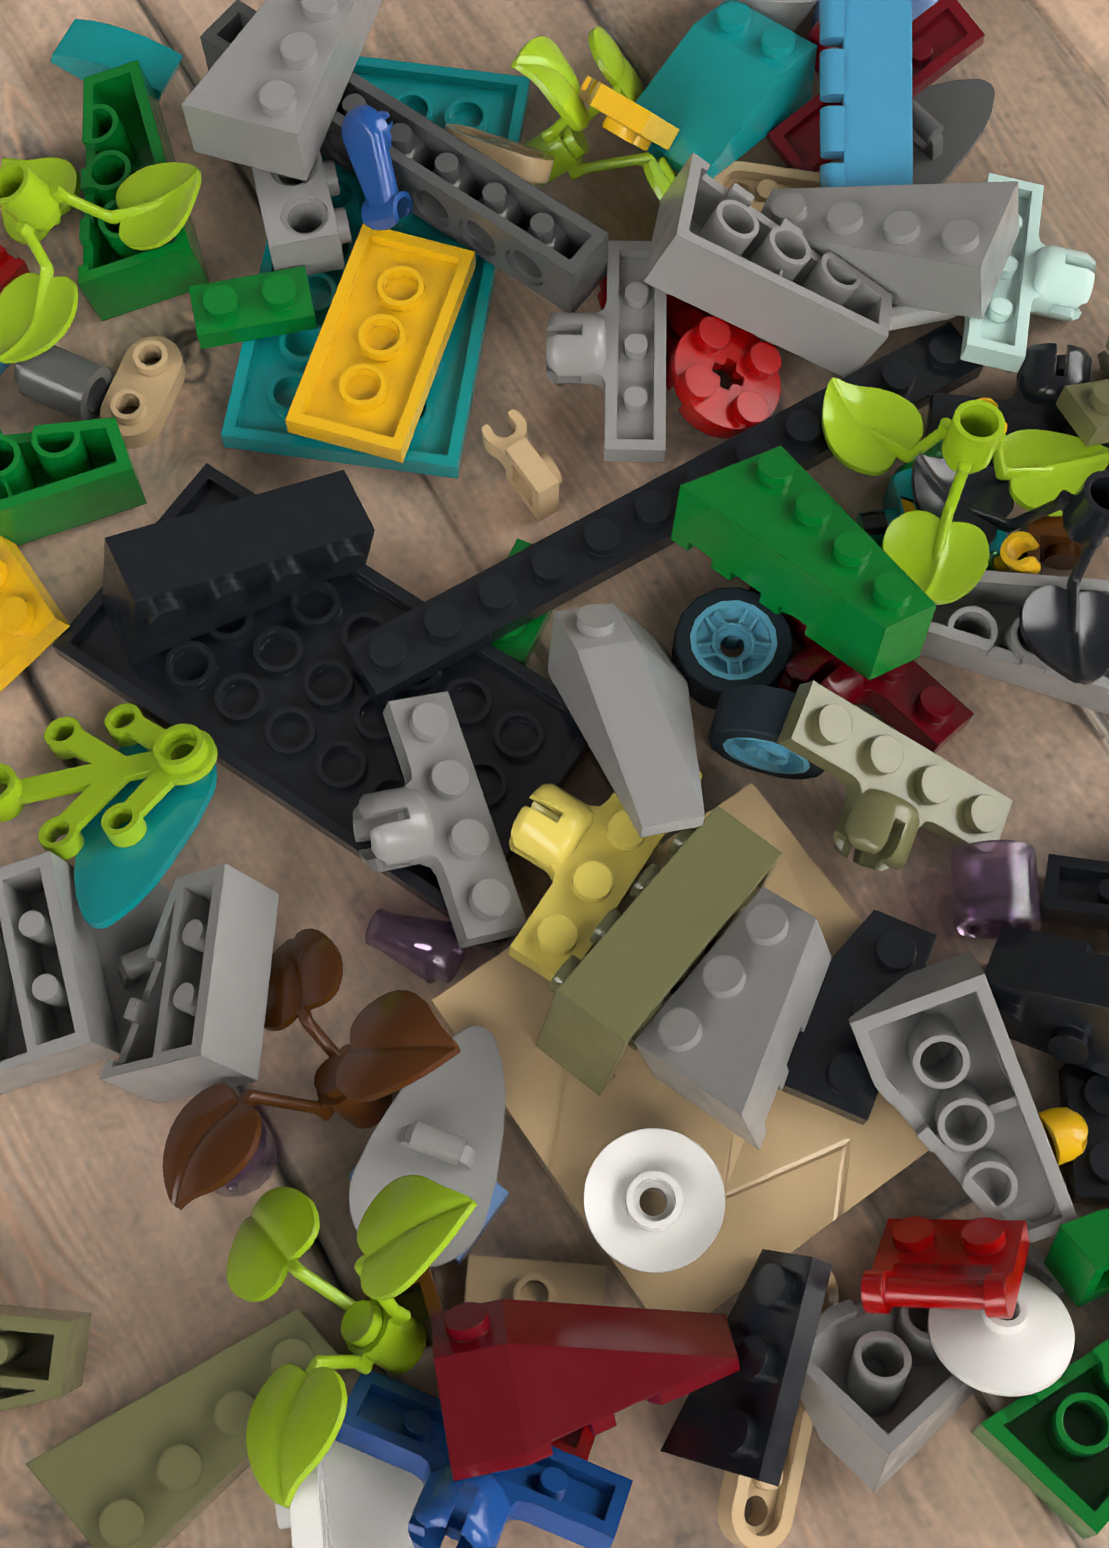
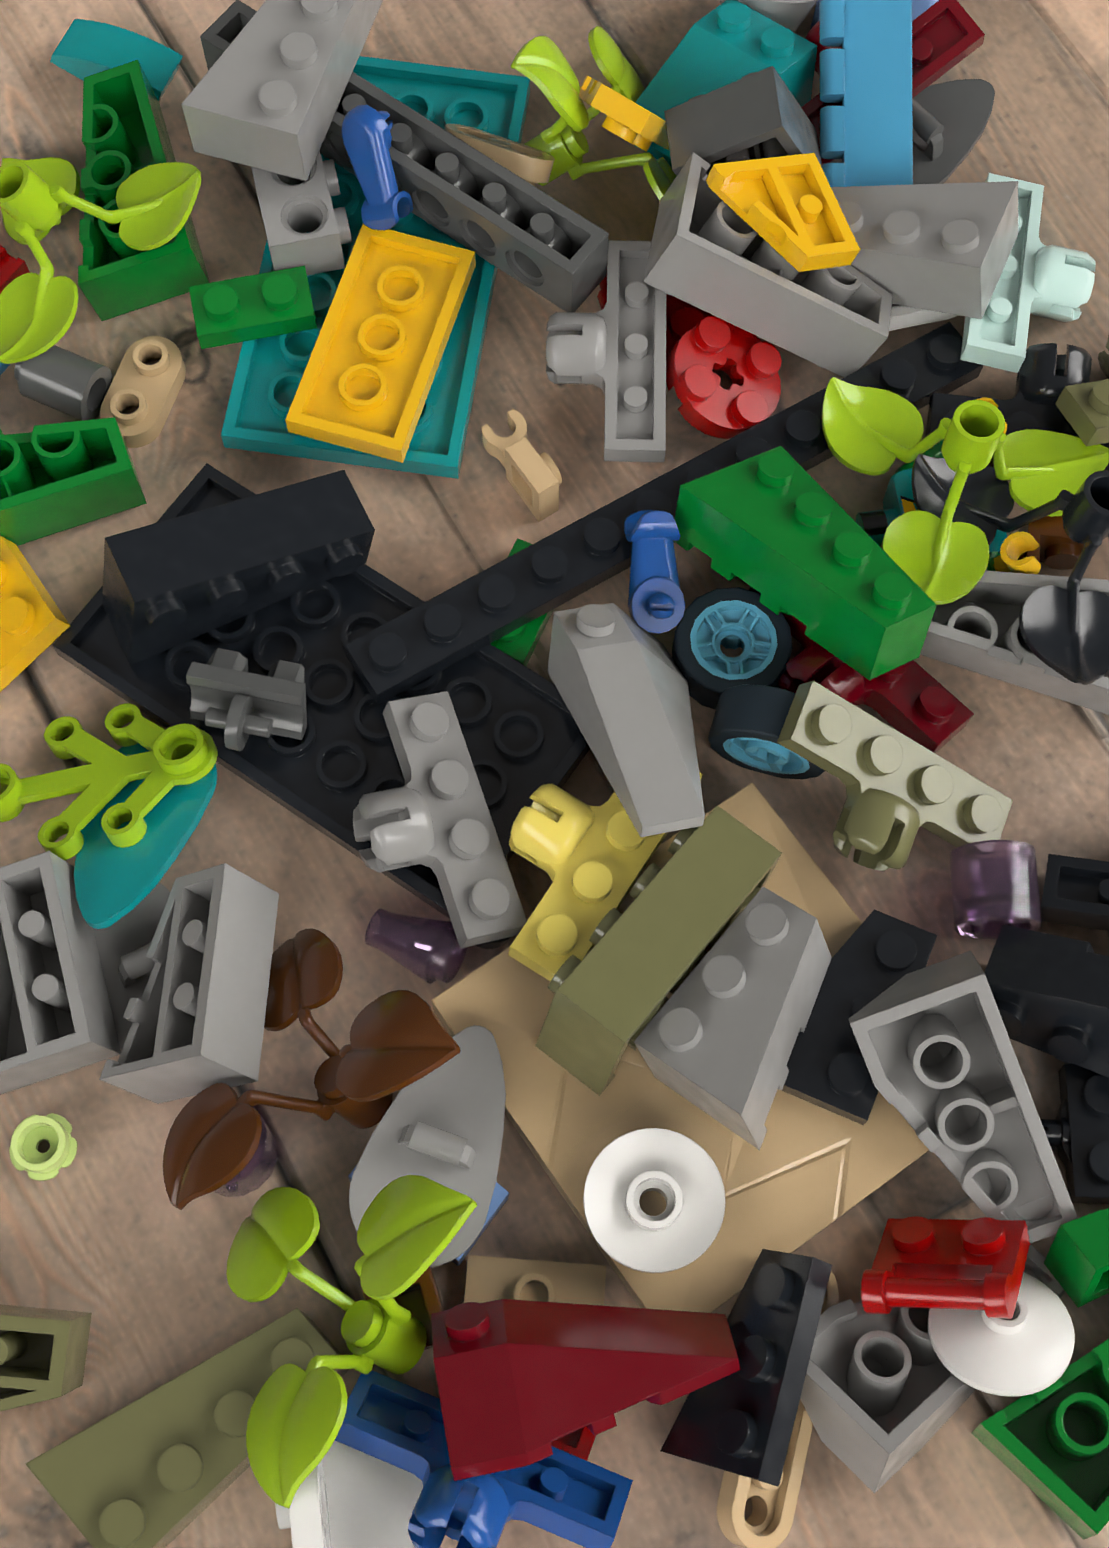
(25, 1142): none -> yellowish green plate
(248, 702): none -> dark grey hips
(654, 584): none -> blue piece
(741, 123): none -> dark grey brick
(789, 208): none -> yellow wing
(1065, 1133): yellow hinge -> none

